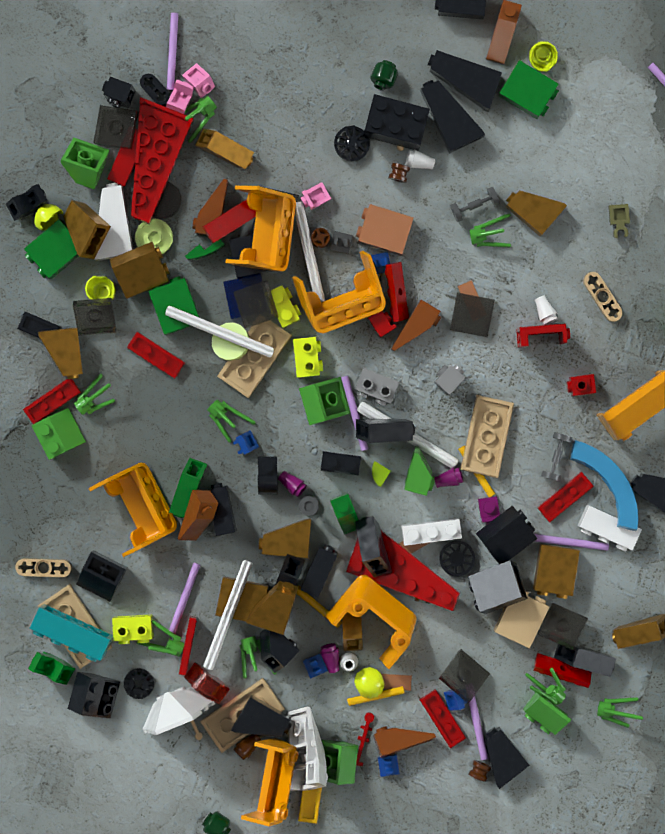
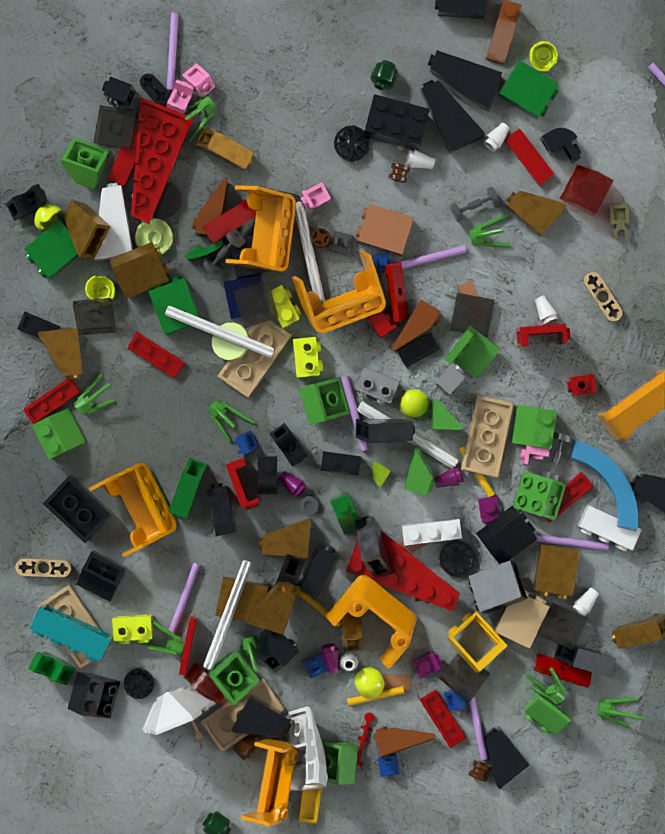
(78, 508): none -> black brick
(198, 514): dark orange slope -> none
(233, 677): none -> bright green slope
(236, 239): none -> dark grey wheel
(238, 484): none -> red panel
(288, 444): none -> black brick
(413, 403): none -> neon yellow hair
(418, 350): none -> black tile
(427, 664): none -> magenta bracket
(433, 257): none -> lavender bar
(442, 418): none -> bright green slope
(473, 352): none -> bright green bracket
(496, 137): none -> white cone
(499, 645): none -> yellow window
(529, 157): none -> red tile
(534, 426): none -> bright green slope
(537, 453): none -> bright pink bracket
(539, 495): none -> bright green bracket
(561, 138): none -> black brick
(585, 603): none -> white cone
(586, 189): none -> clear red slope

